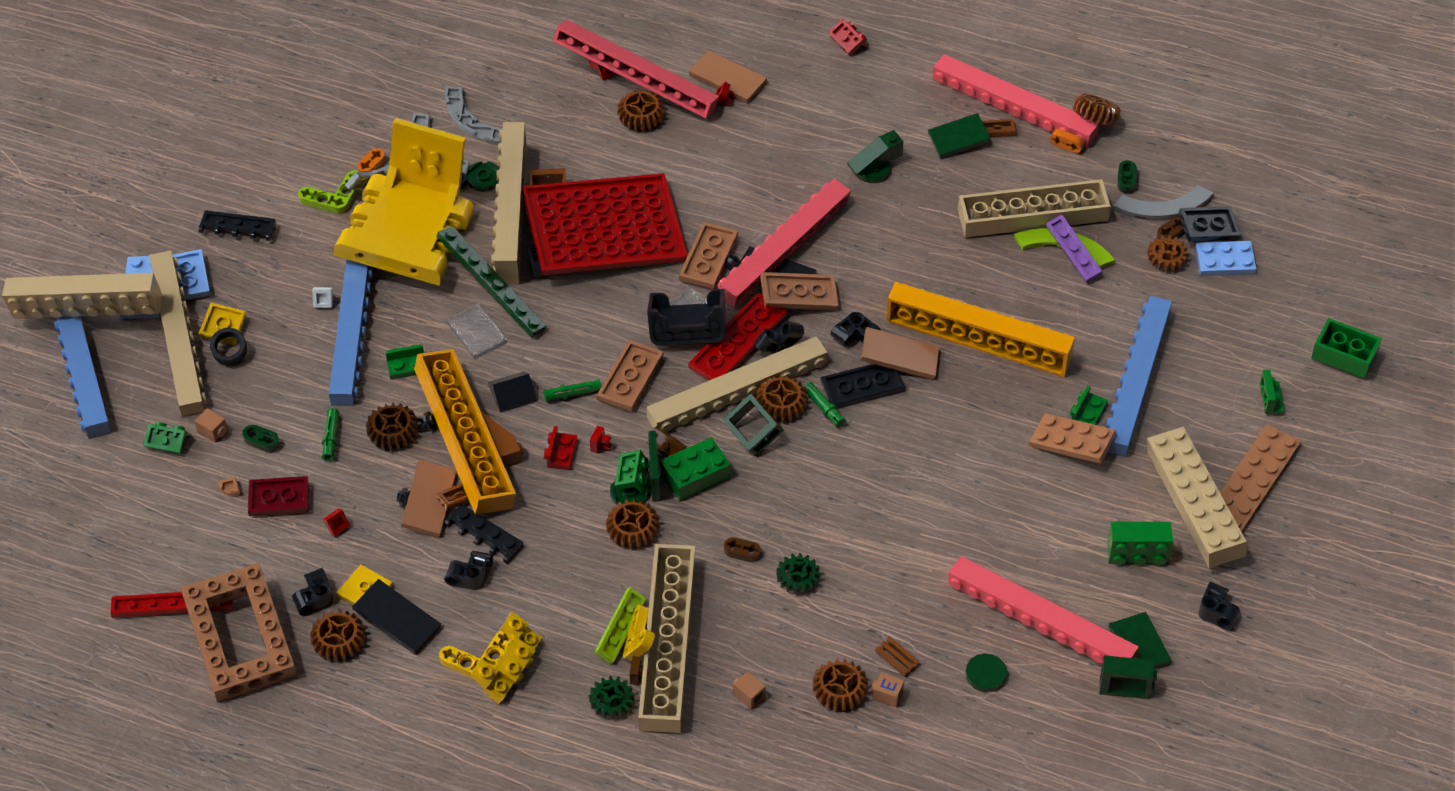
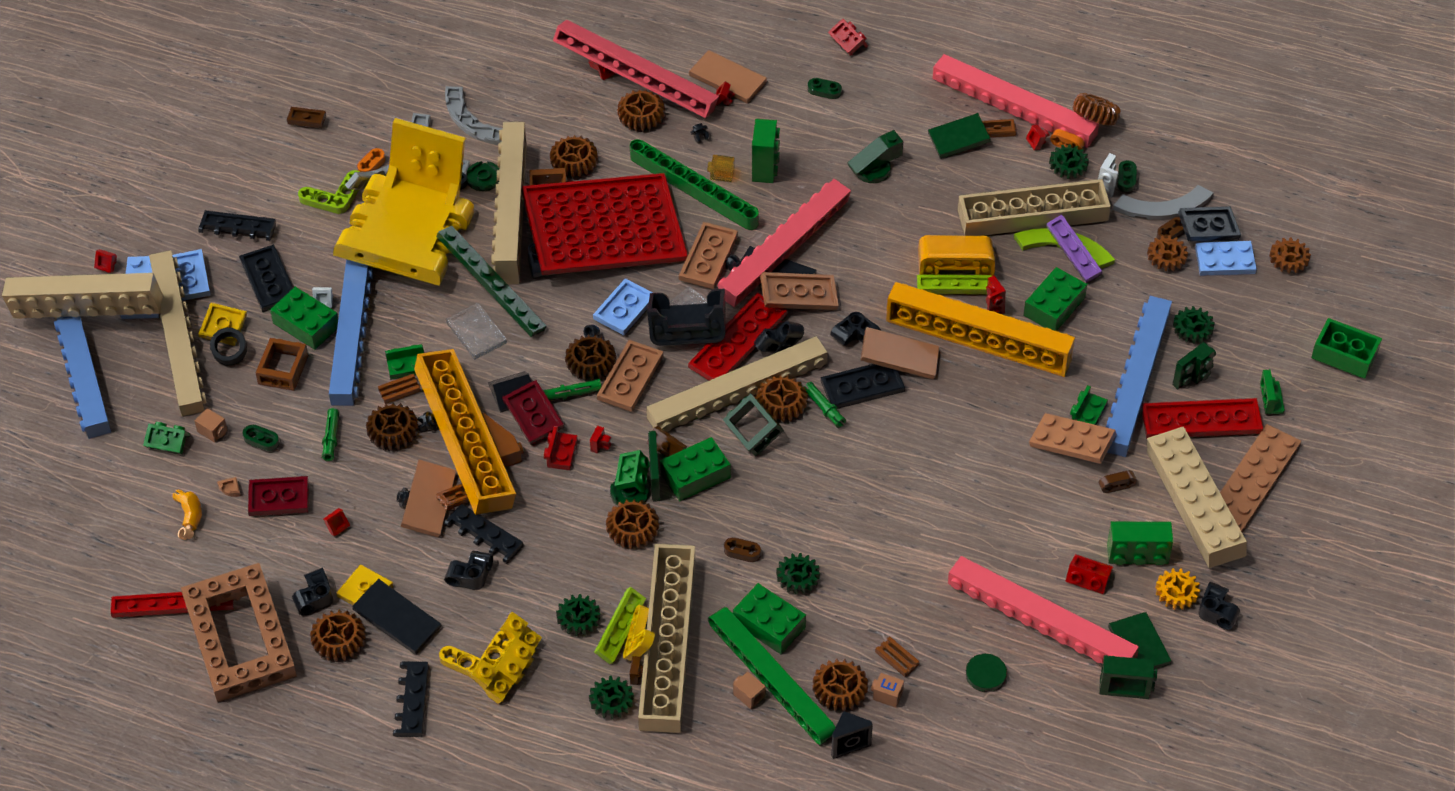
(105, 260): none -> red tile
(193, 512): none -> light orange arm
(266, 276): none -> black tile
(279, 378): none -> dark orange window
(304, 318): none -> green brick
(306, 117): none -> reddish brown plate
(398, 386): none -> dark orange tile
(413, 699): none -> black hinge
(532, 412): none -> dark red plate
(574, 155): none -> dark orange gear
(586, 619): none -> dark green gear
(592, 330): none -> black hinge
(592, 363): none -> reddish brown gear
(623, 307): none -> light blue plate
(694, 184): none -> green beam
(699, 129): none -> black plate
(721, 168): none -> clear yellow brick
(765, 150): none -> green brick
(770, 618): none -> green brick
(772, 675): none -> green beam
(824, 88): none -> dark green plate
(851, 735): none -> black slope
(953, 284): none -> lime plate
(956, 253): none -> light orange windscreen
(995, 296): none -> red bracket
(1036, 137): none -> red tile
(1055, 299): none -> green brick
(1068, 161): none -> dark green gear
(1088, 573): none -> red bracket
(1108, 174): none -> white bracket
(1117, 481): none -> reddish brown beam
(1179, 586): none -> light orange gear
(1193, 324): none -> dark green gear
(1194, 366): none -> dark green plate
(1203, 417): none -> red plate
(1289, 255): none -> dark orange gear

